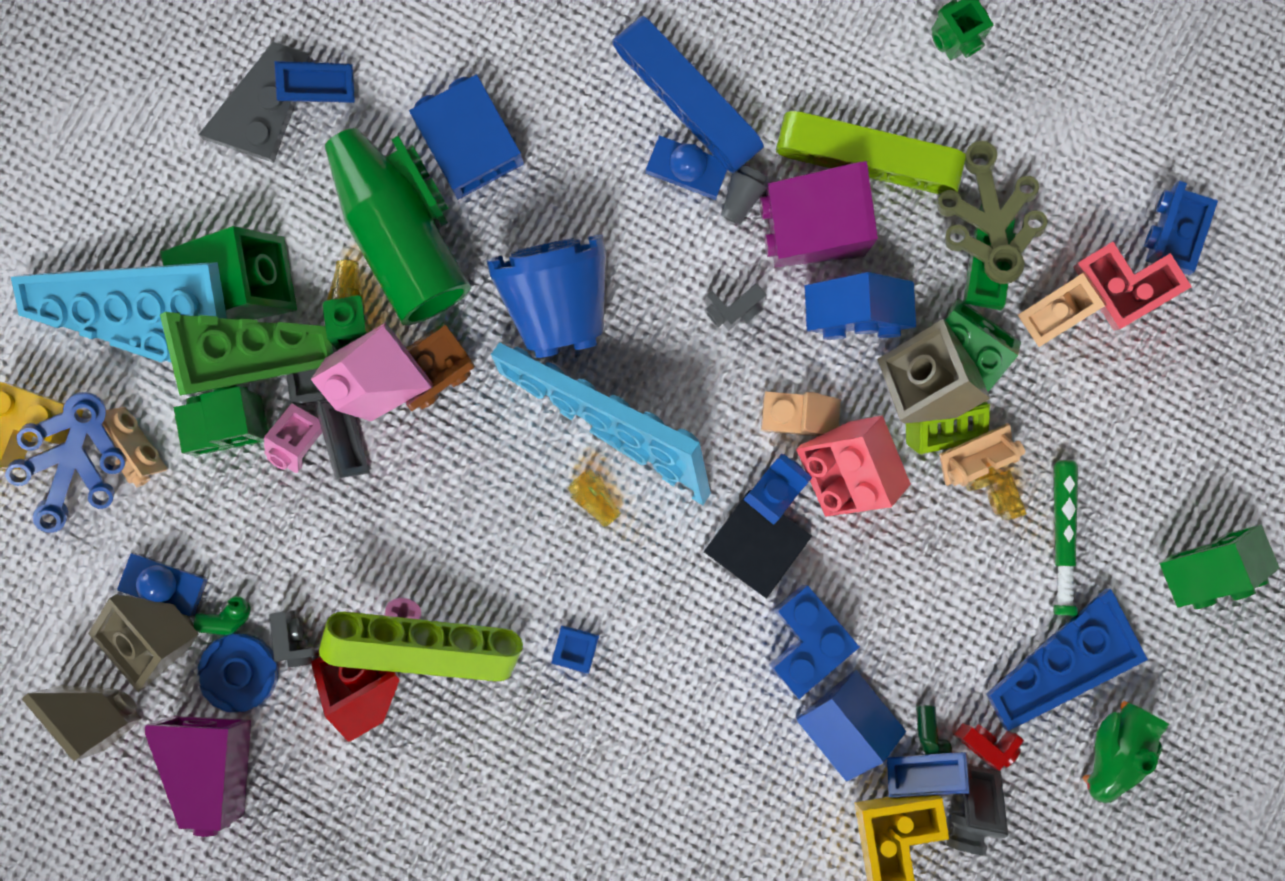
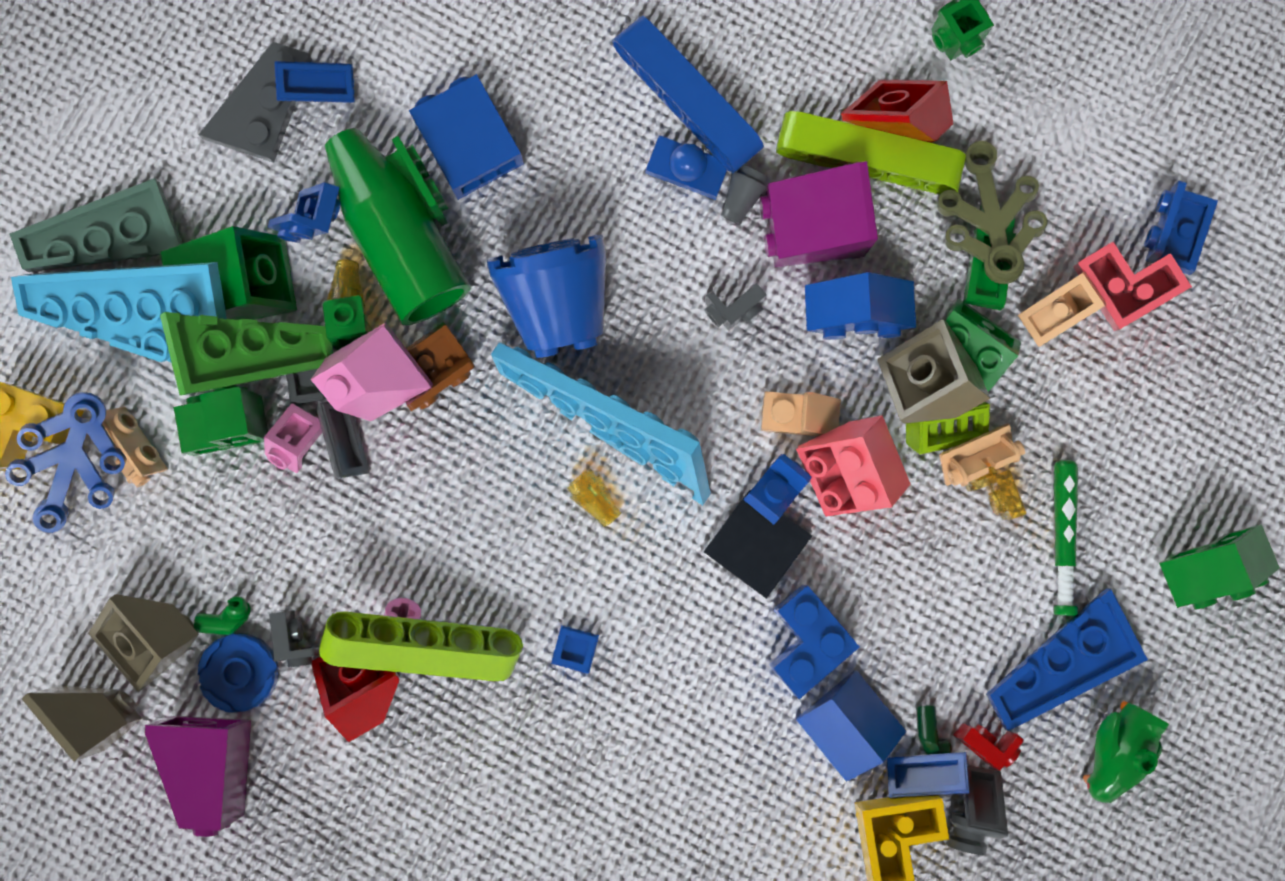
(106, 230): none -> sand green wing
(162, 583): blue tile -> none
(312, 215): none -> blue bracket
(904, 108): none -> red slope

